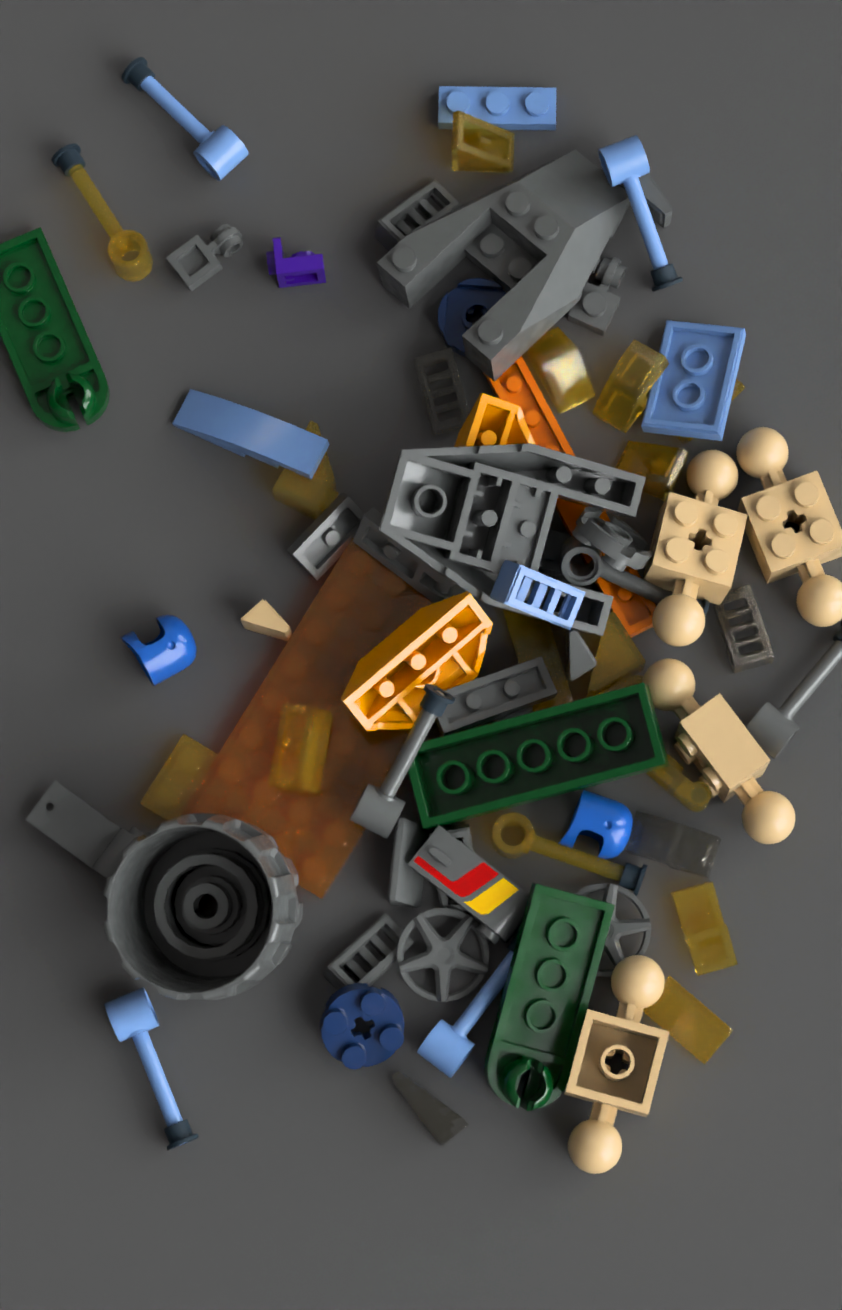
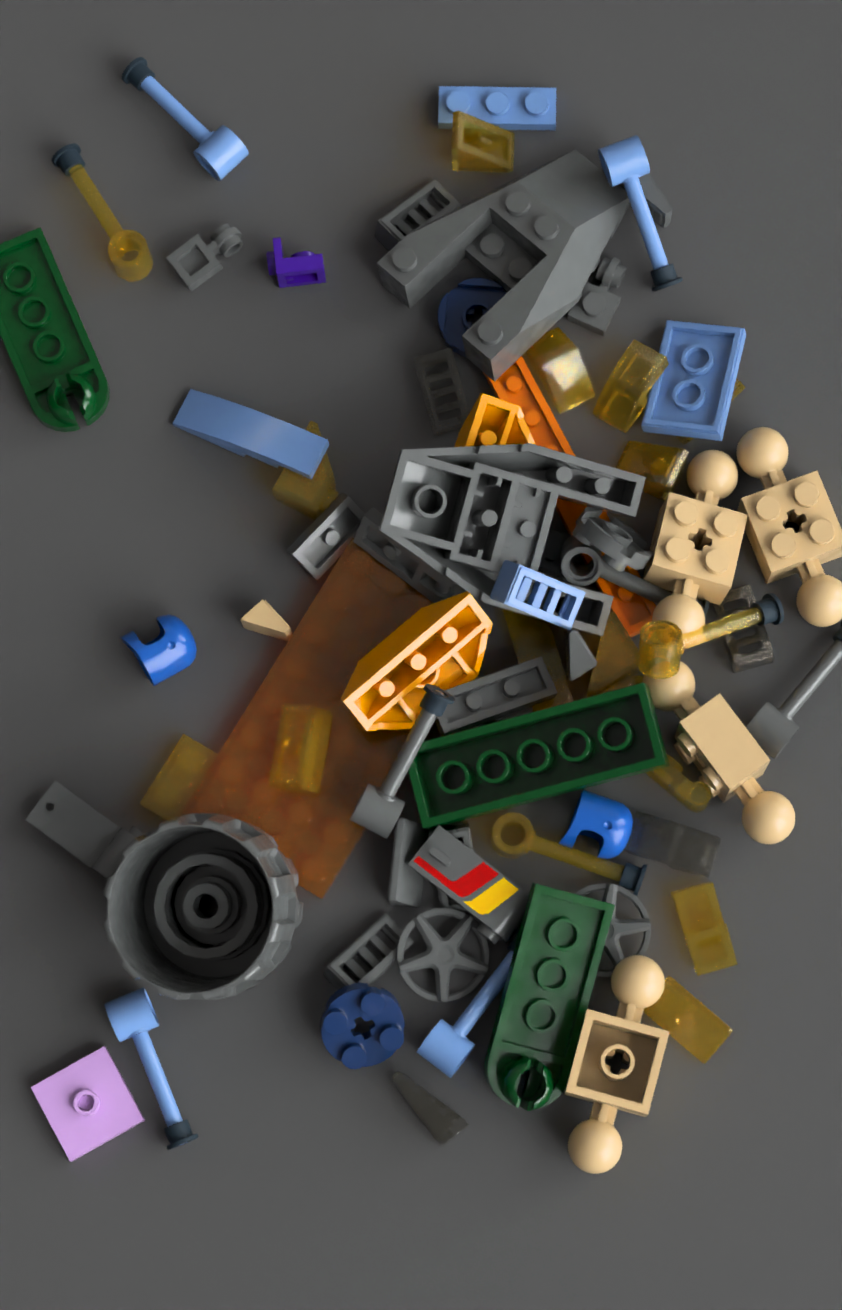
(87, 1103): none -> lavender plate
(664, 643): none -> clear yellow piece

